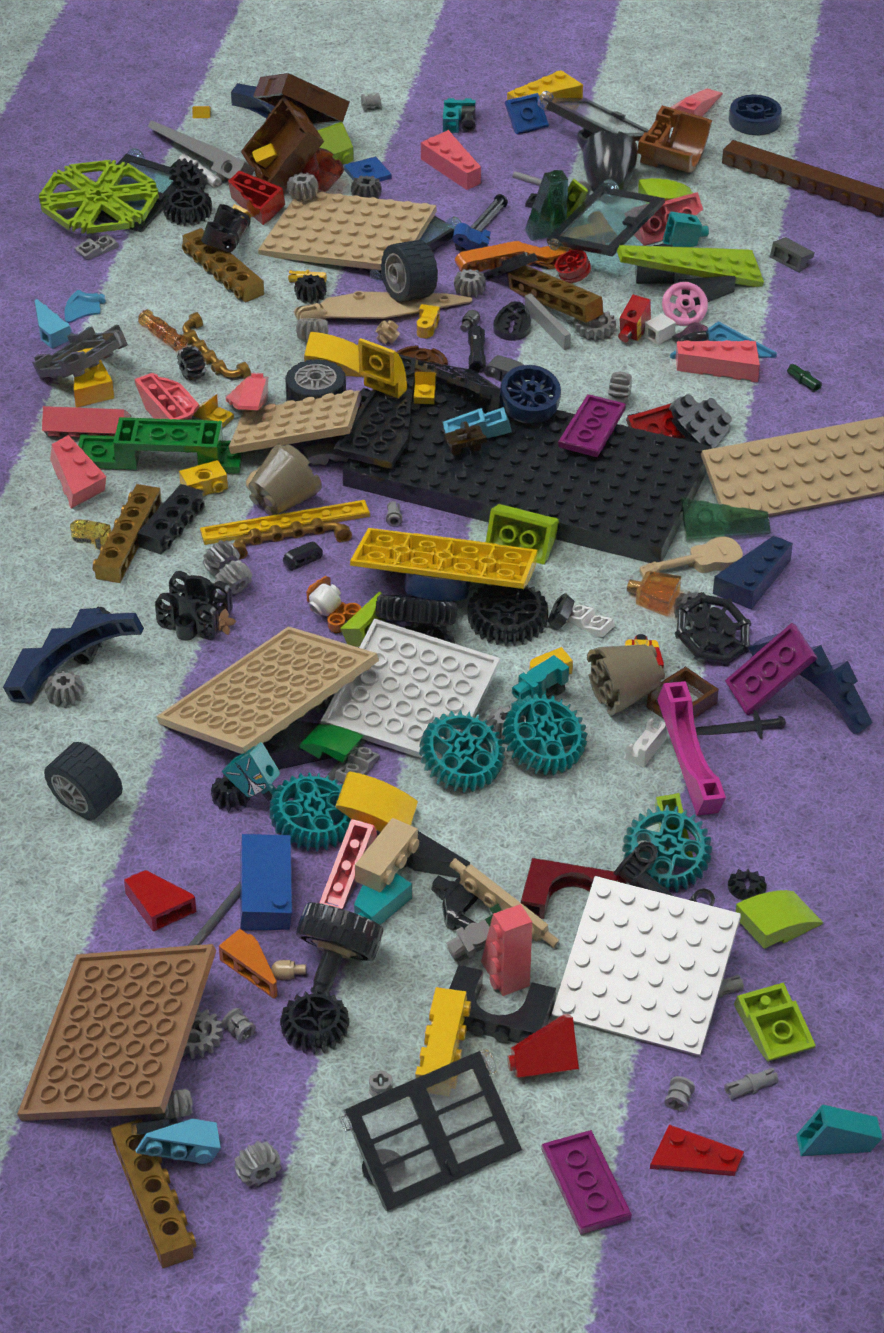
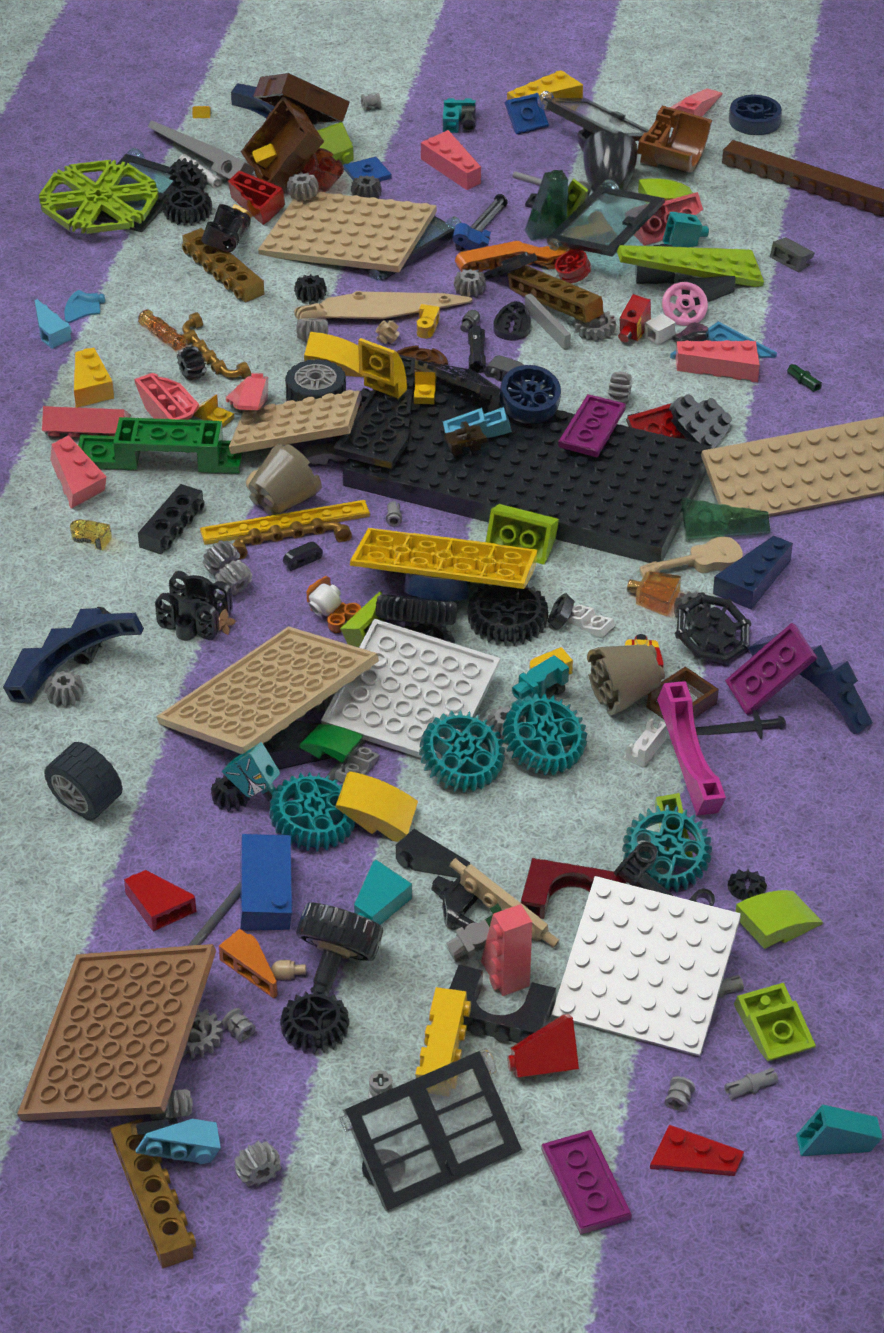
(69, 361): dark grey plate -> none
(91, 249): light grey slope -> none
(123, 539): pearl gold brick -> none
(205, 477): yellow brick -> none
(296, 274): yellow axle -> none
(342, 877): coral slope -> none
(386, 855): tan brick -> none
(409, 270): black wheel -> none

